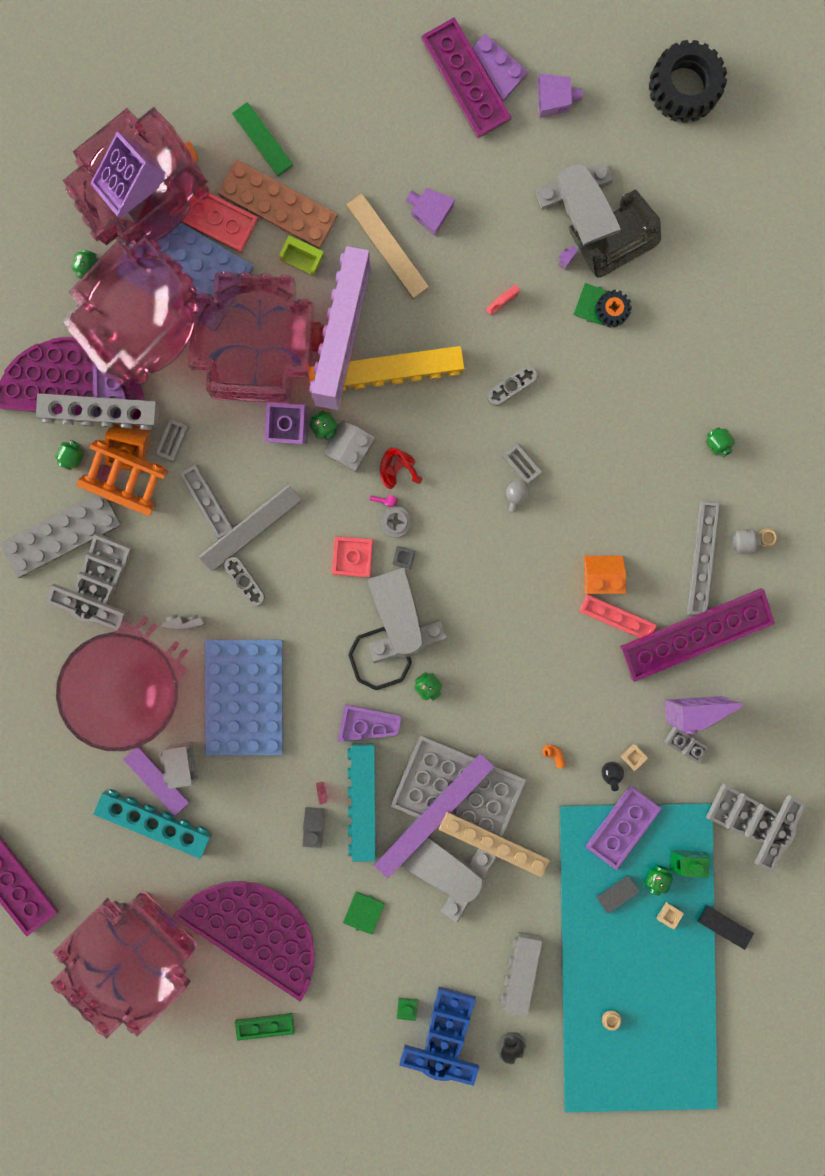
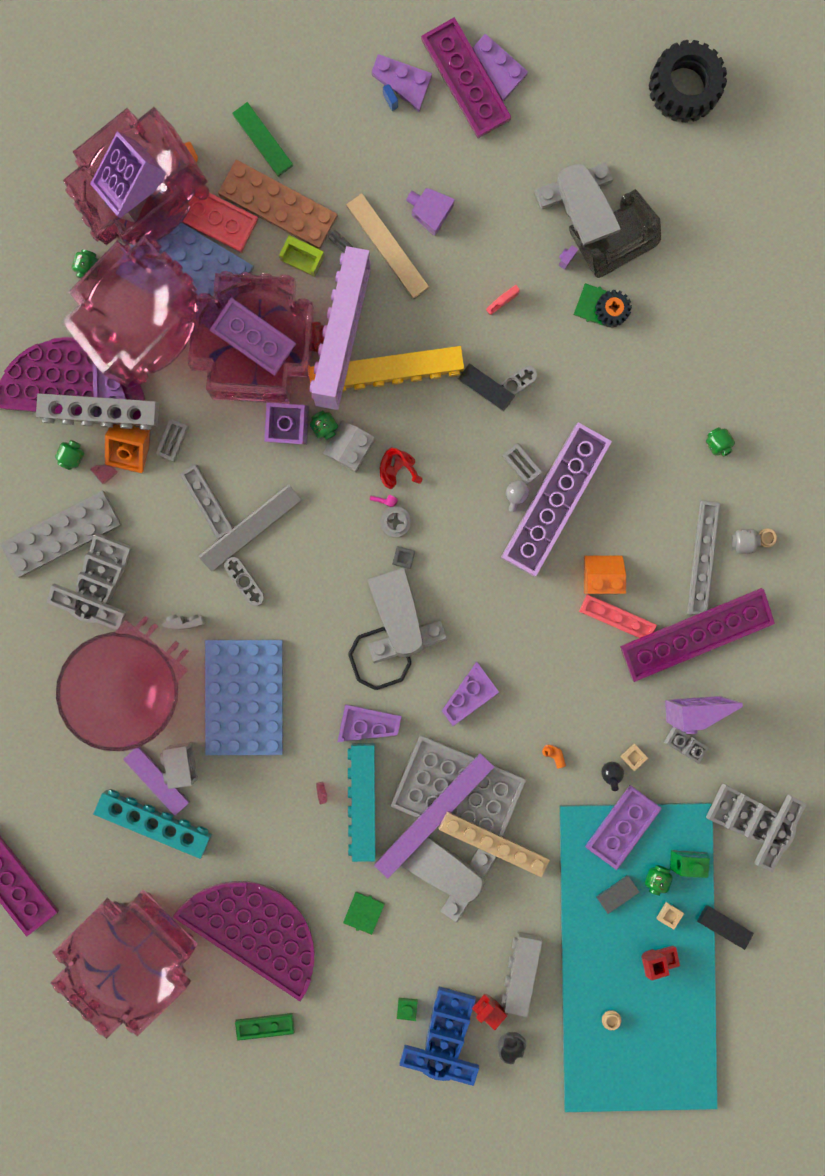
(108, 489): orange fence -> none
(253, 336): none -> medium lavender tile
(313, 827): dark grey slope -> none
(340, 242): none -> dark grey axle
(352, 556): coral tile -> none
(390, 97): none -> blue tile
(404, 79): none -> medium lavender wing
(428, 686): green head -> none
(470, 695): none -> medium lavender wing
(486, 387): none -> black tile
(489, 1011): none -> red brick
(556, 94): medium lavender torso -> none
(556, 499): none -> lavender brick
(658, 962): none -> red brick

